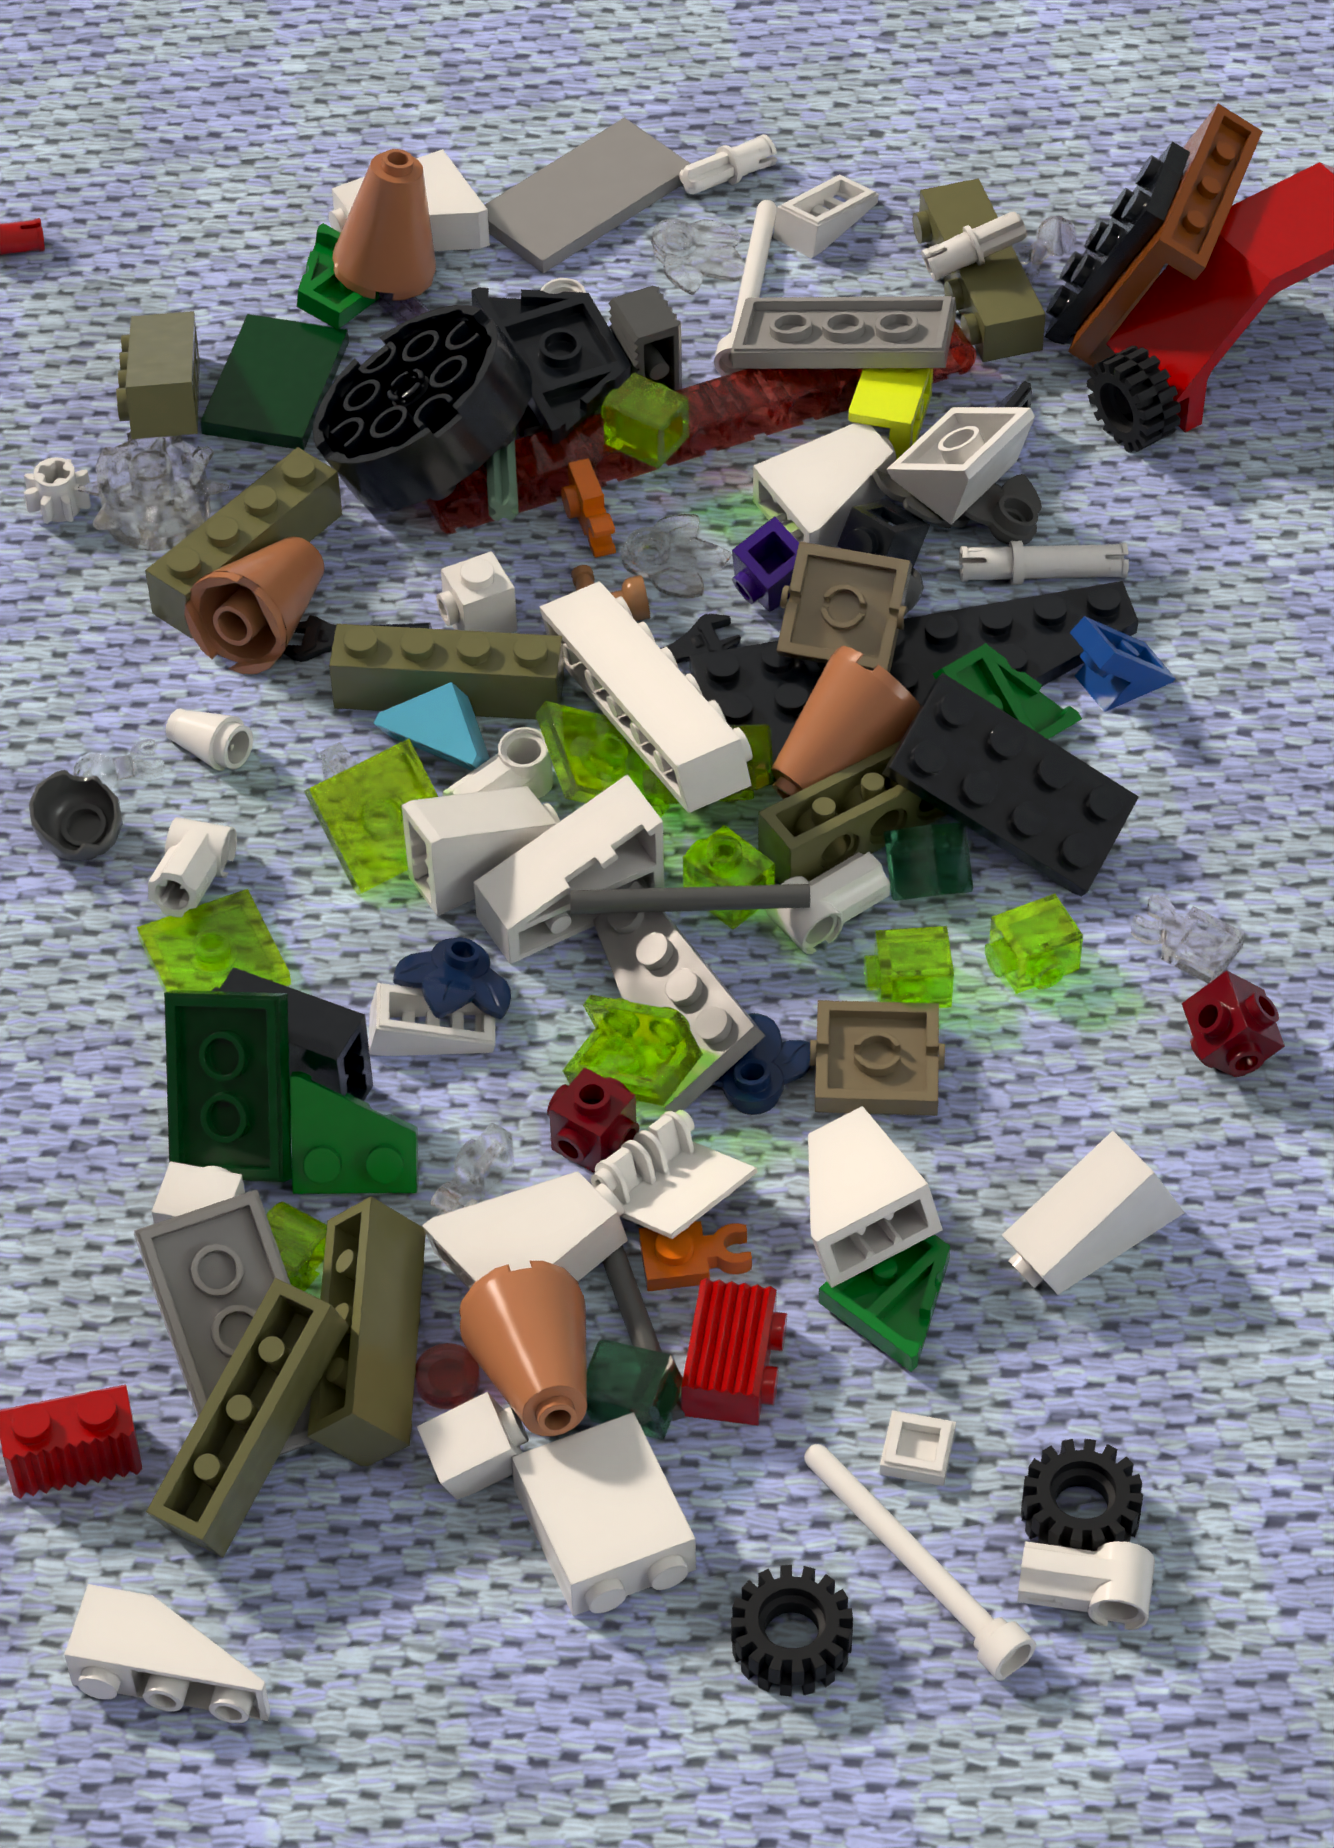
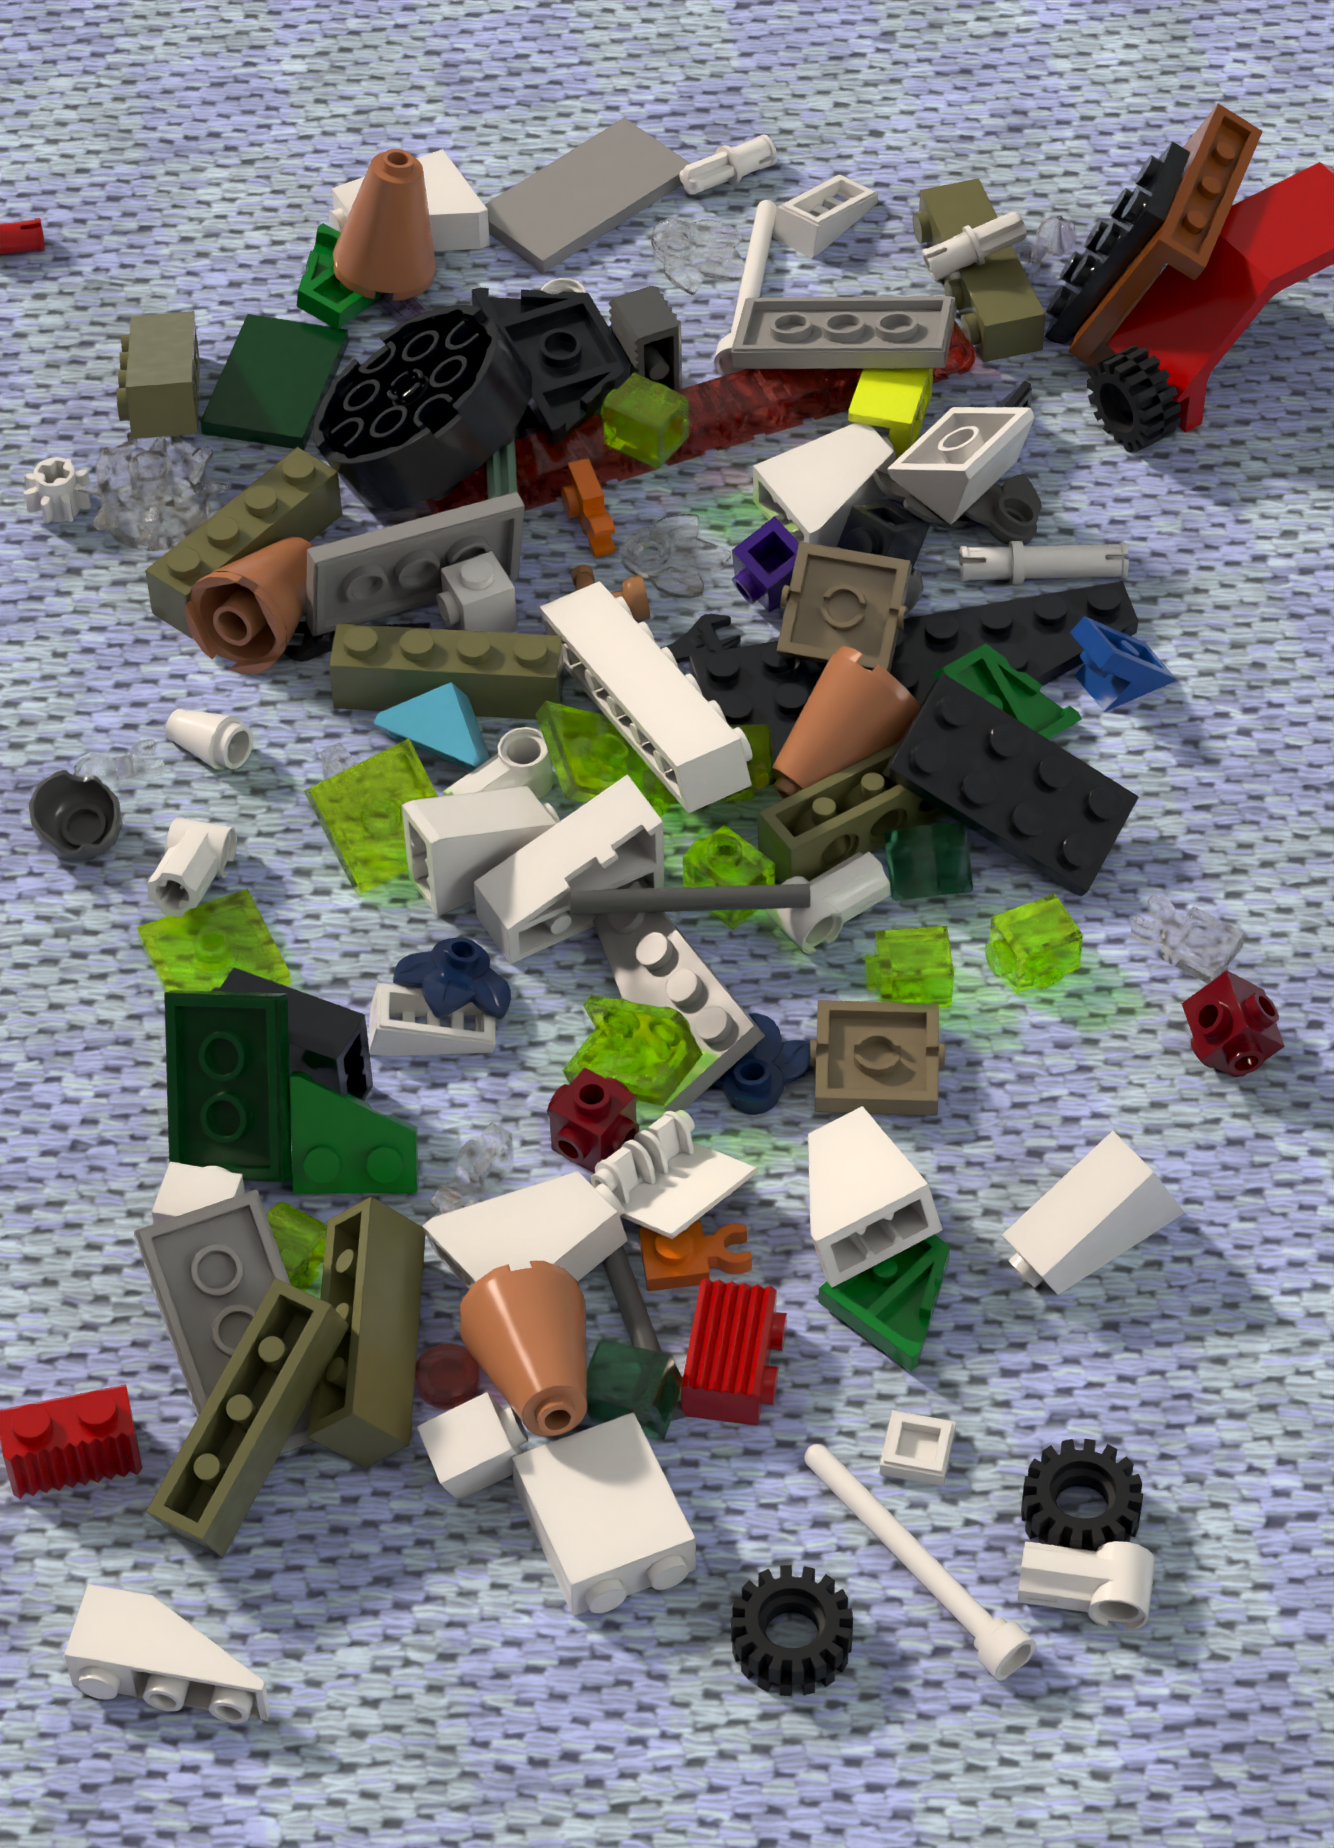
(403, 563): none -> light grey tile

